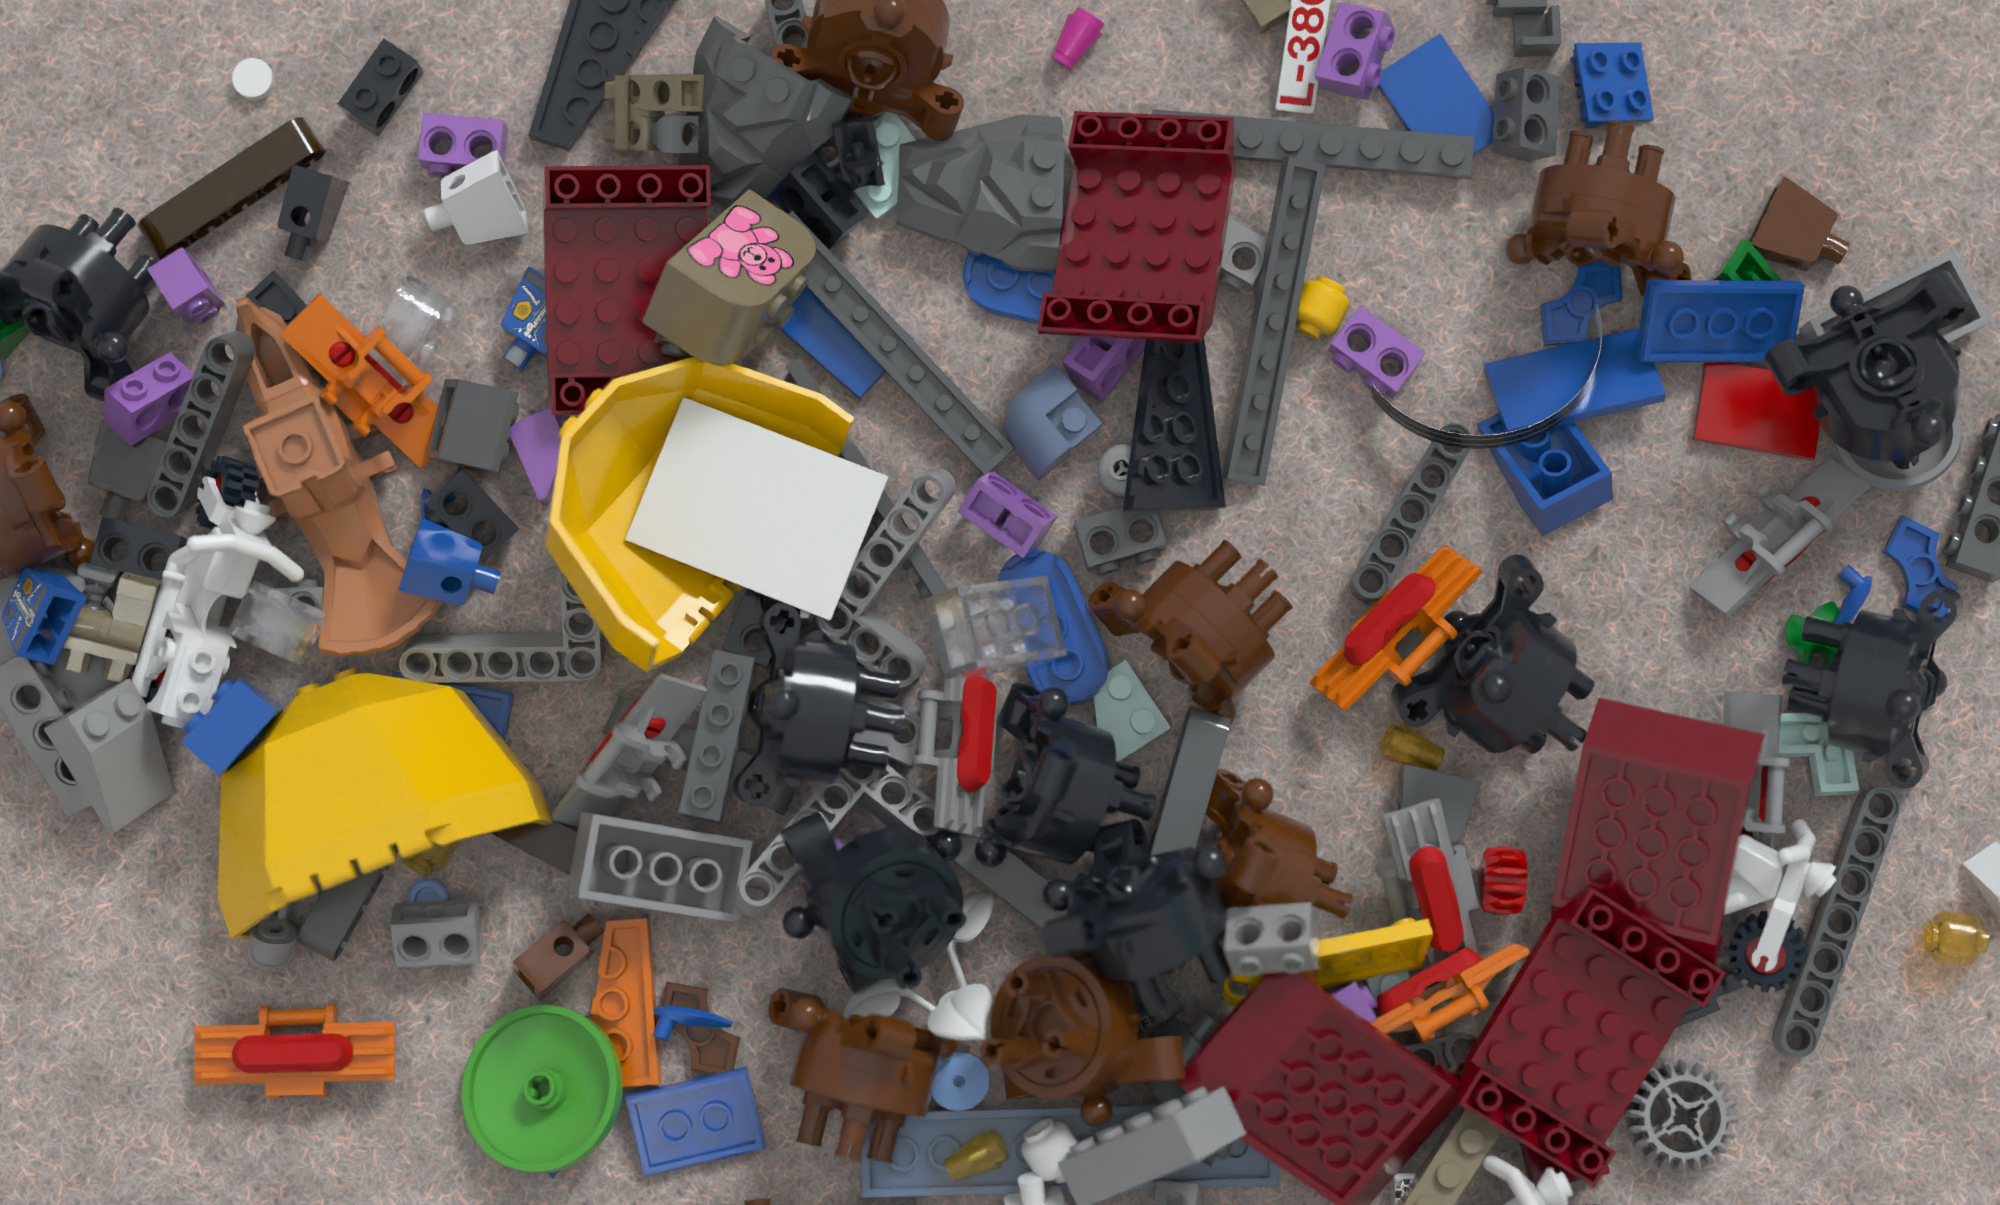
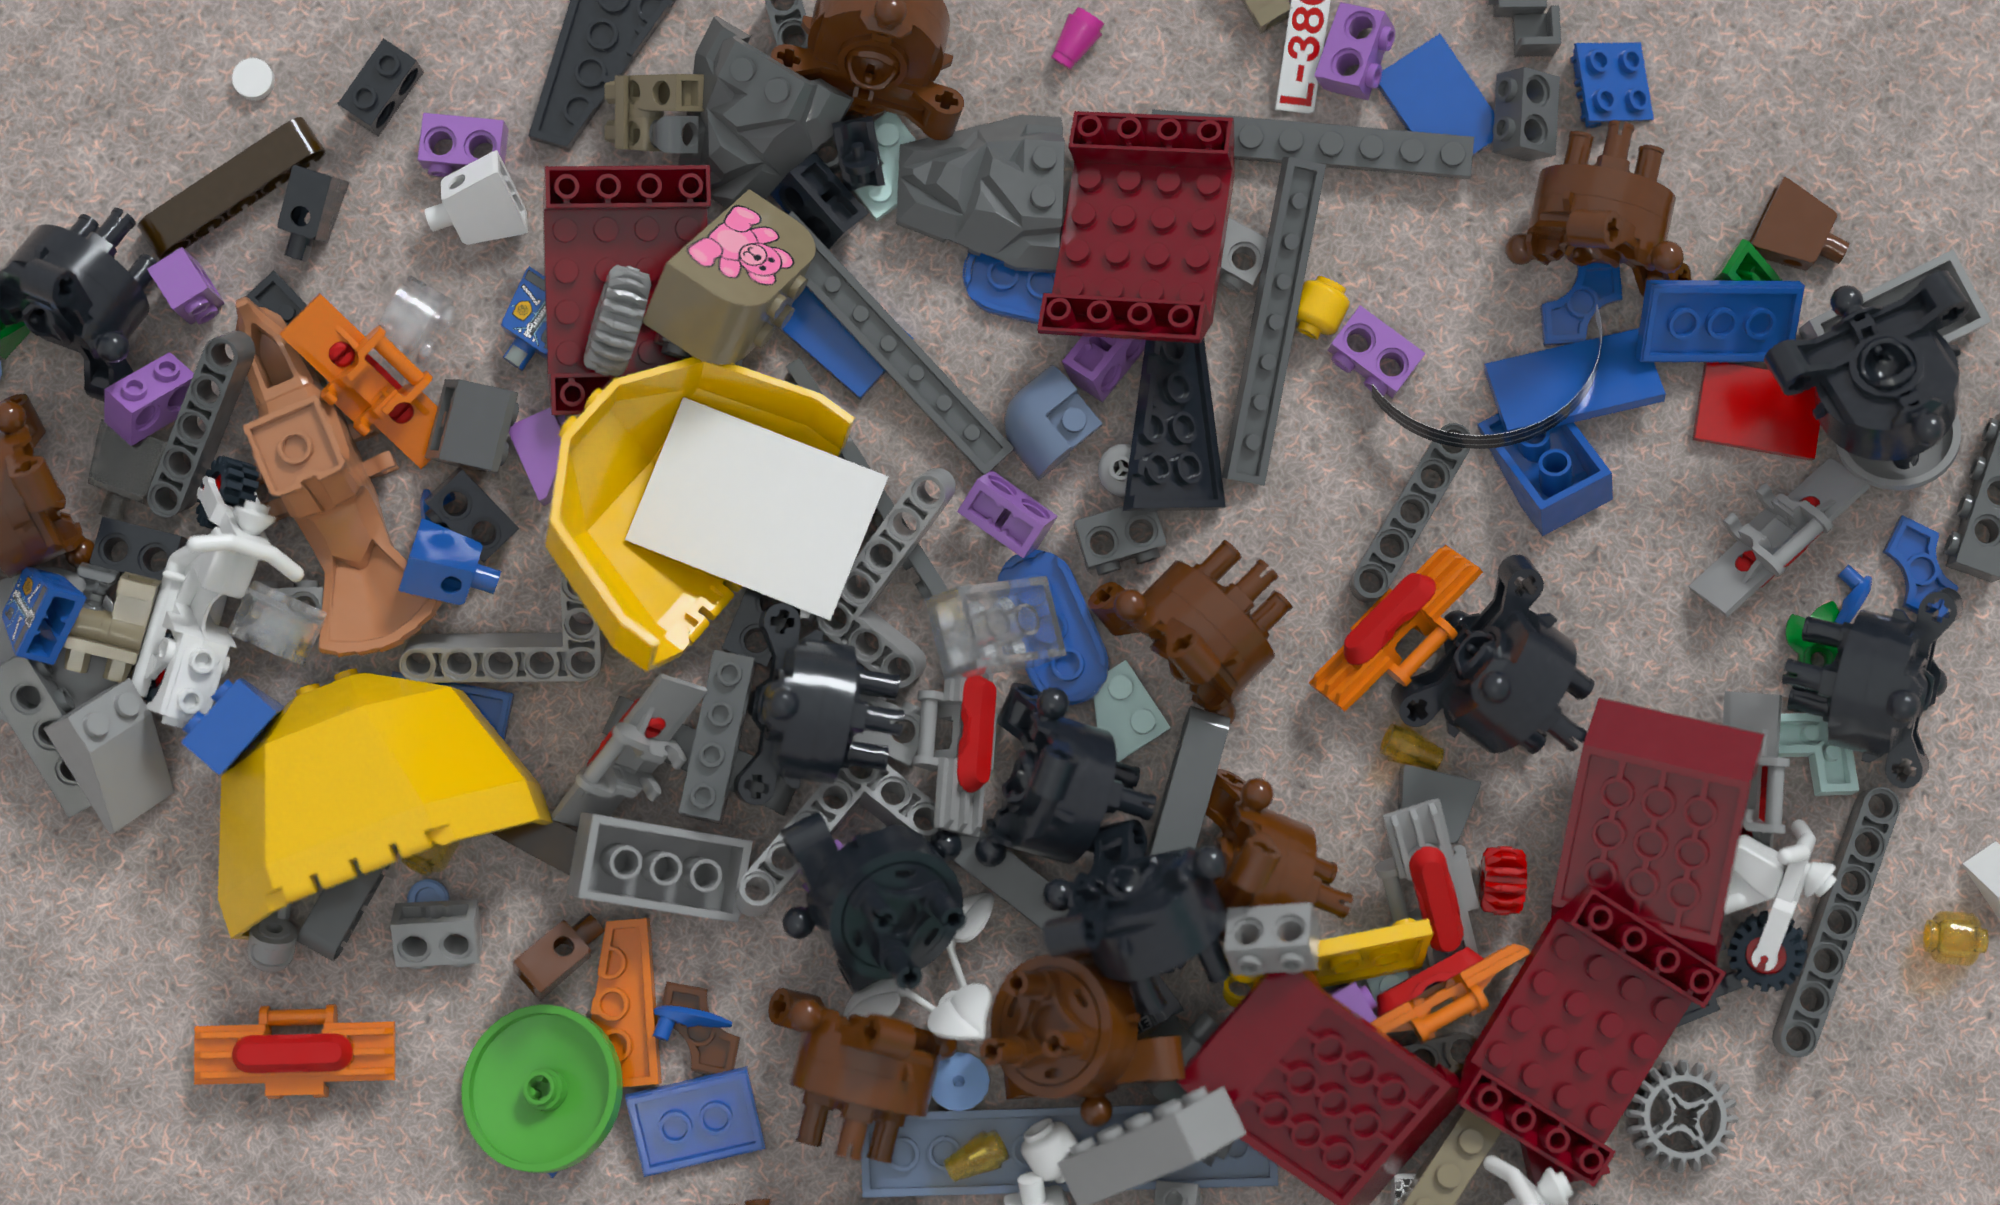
(617, 320): none -> light grey gear

